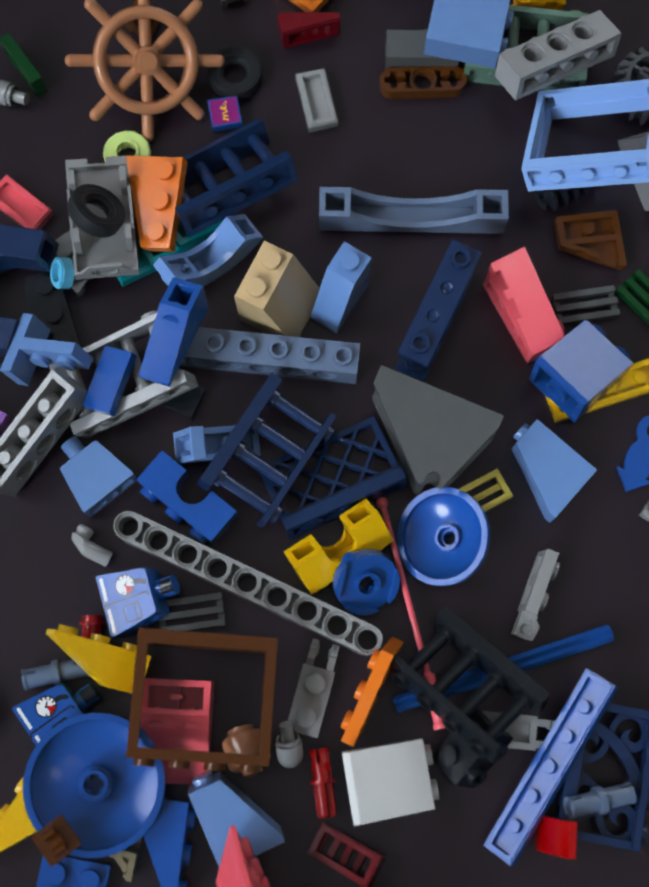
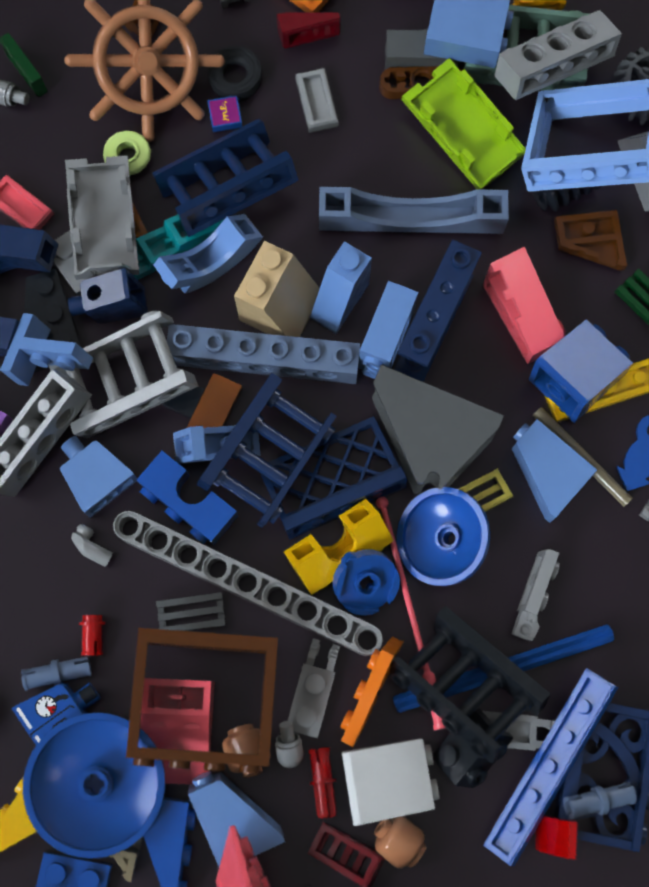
(56, 840): reddish brown tile -> none
(62, 272): medium azure tile -> none
(89, 221): black tyre -> none
(103, 662): yellow slope -> none
(109, 380): blue tile -> none
(110, 297): none -> dark blue torso
(135, 599): torso -> none
(156, 191): orange wing -> none
(173, 330): blue slope -> none
(216, 403): none -> dark orange tile
(387, 329): none -> medium blue window
(399, 841): none -> nougat head
(465, 124): none -> lime piece
(600, 475): none -> dark tan bar
(610, 301): dark grey tile -> none

